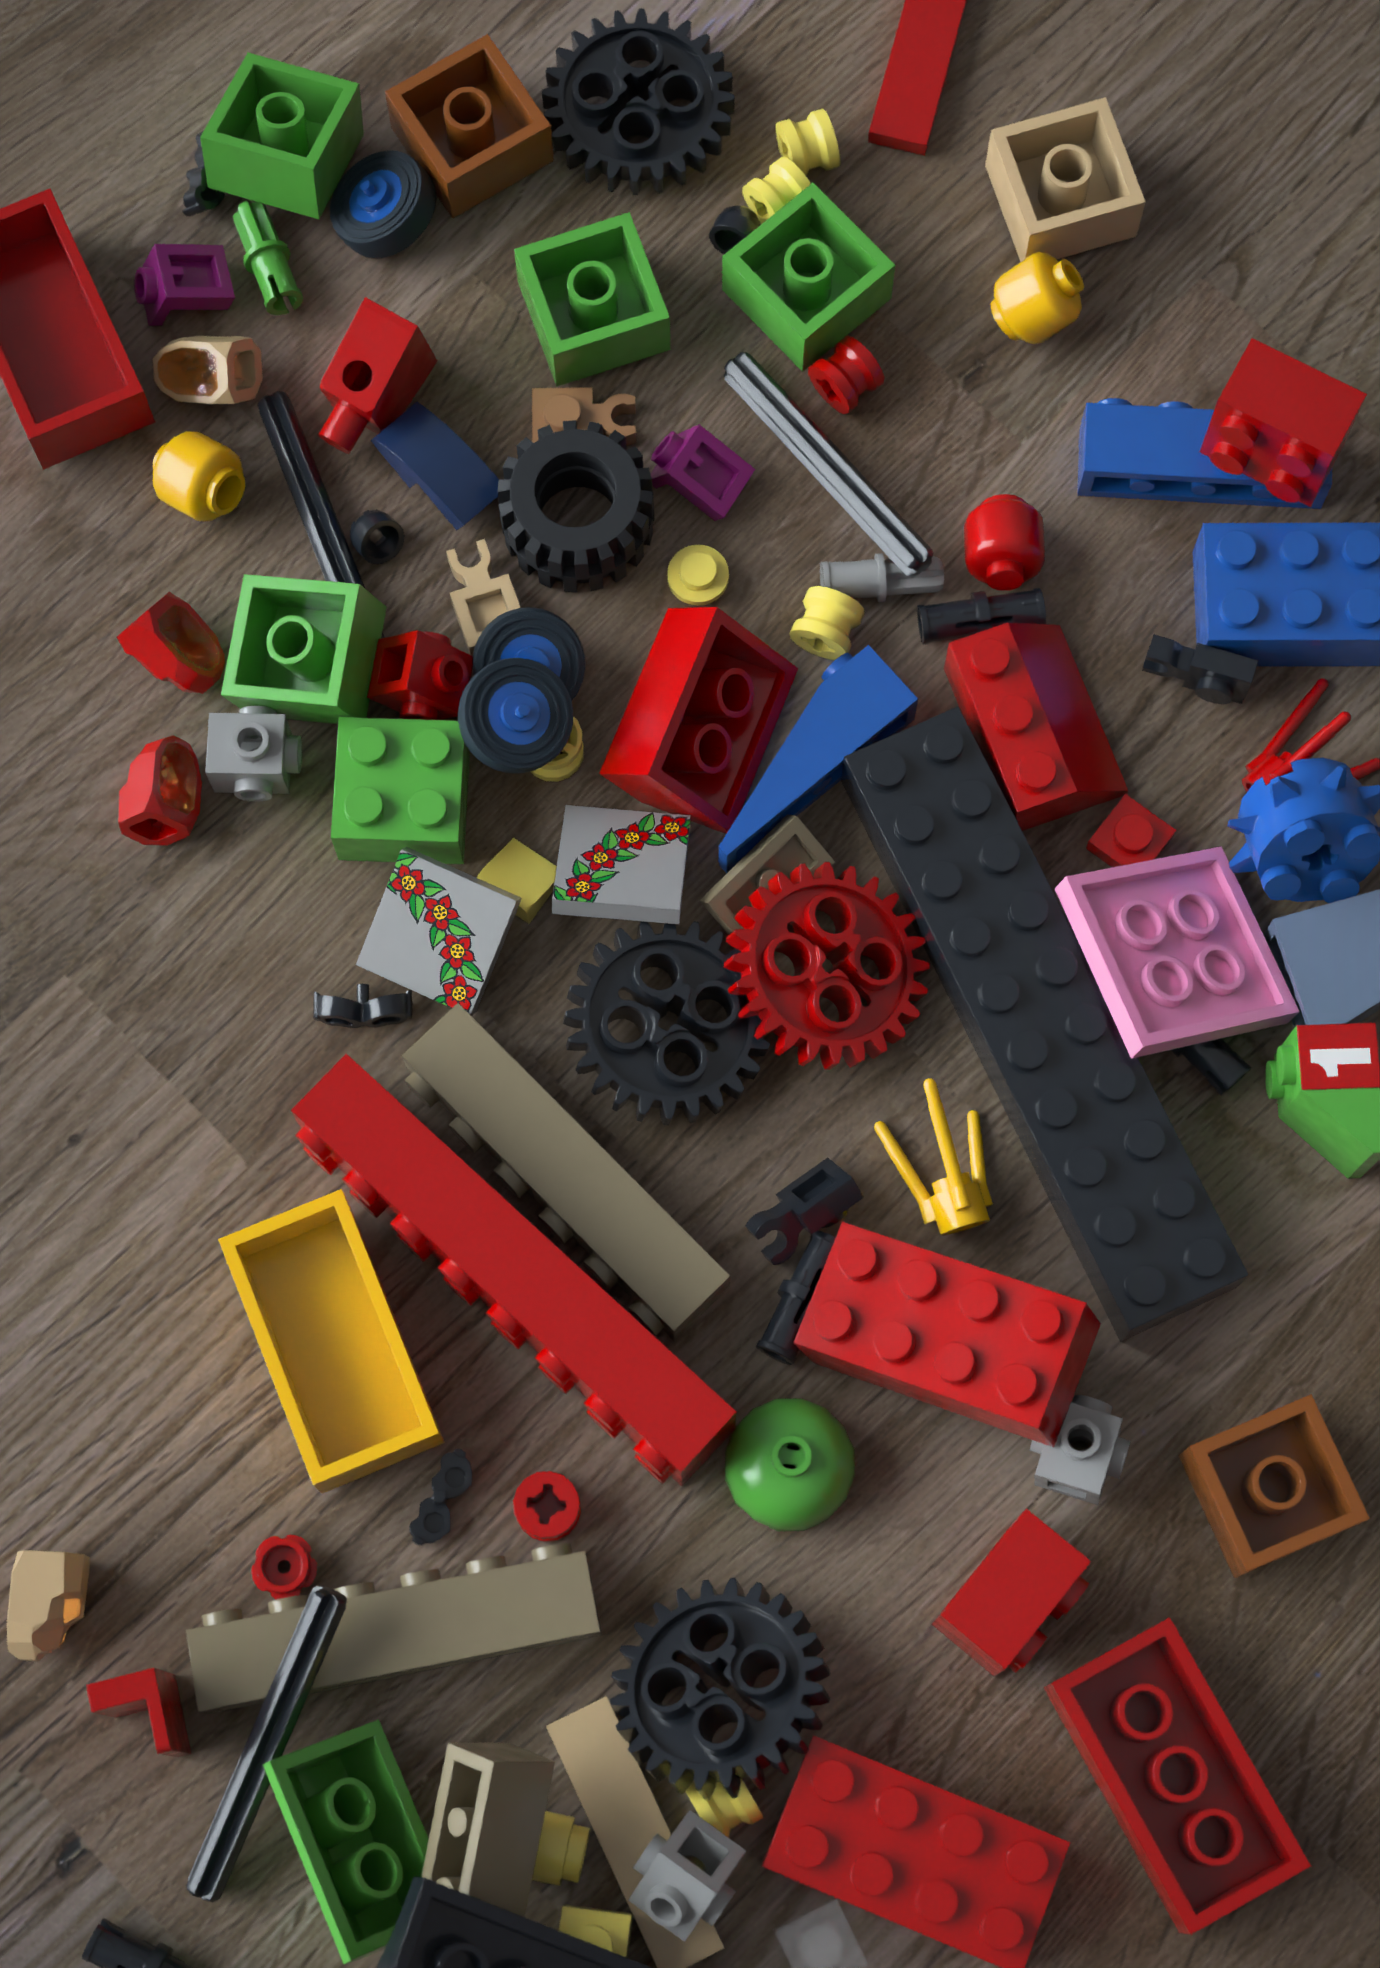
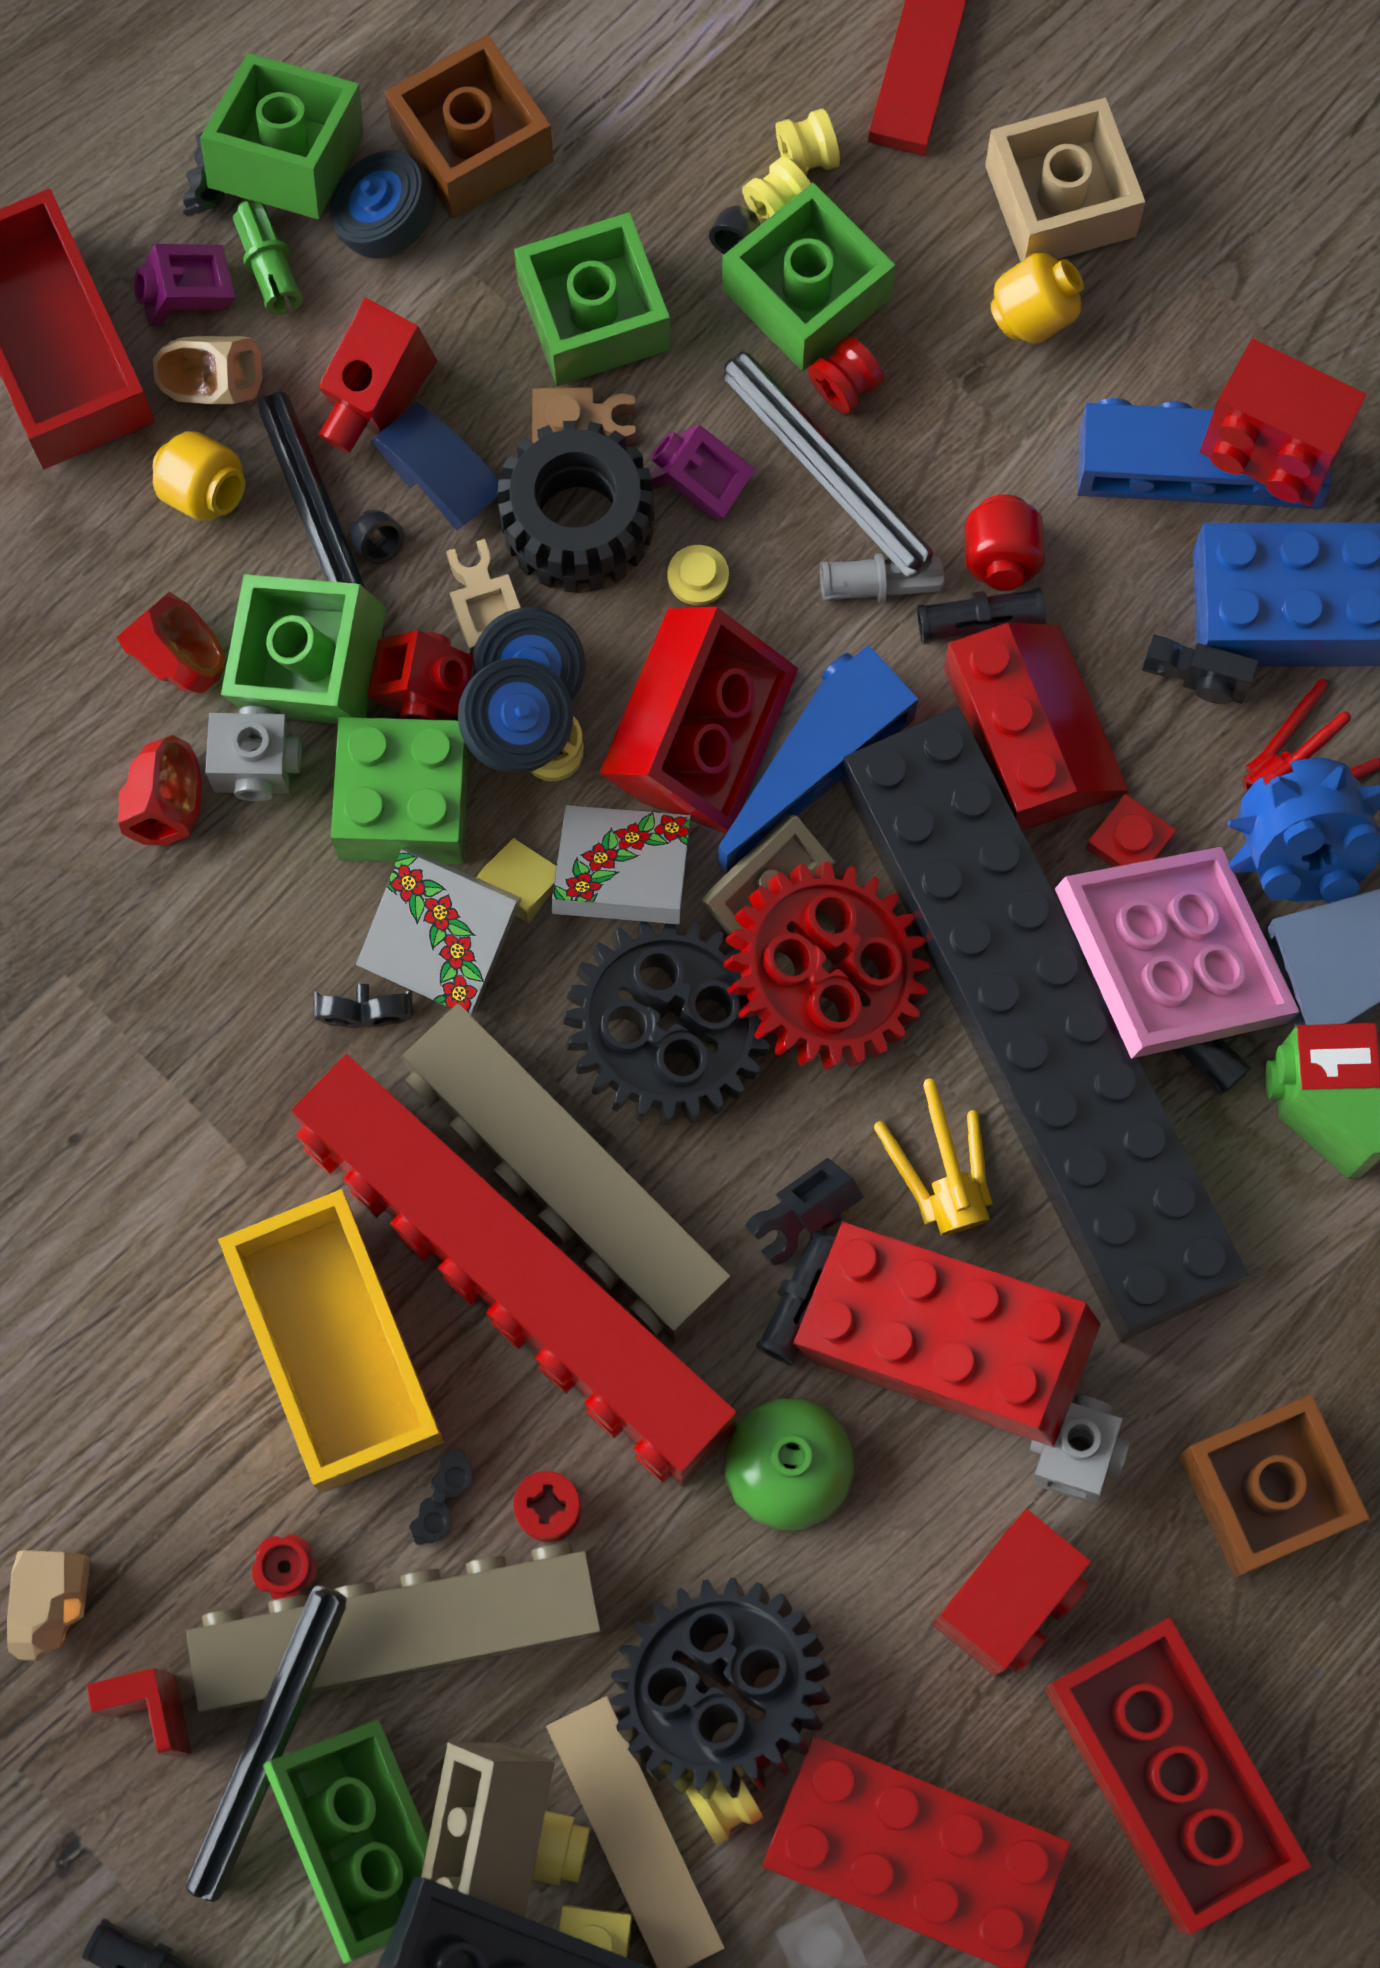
(638, 101): black gear -> none
(686, 1876): light grey brick -> none
(826, 622): light yellow wheel -> none

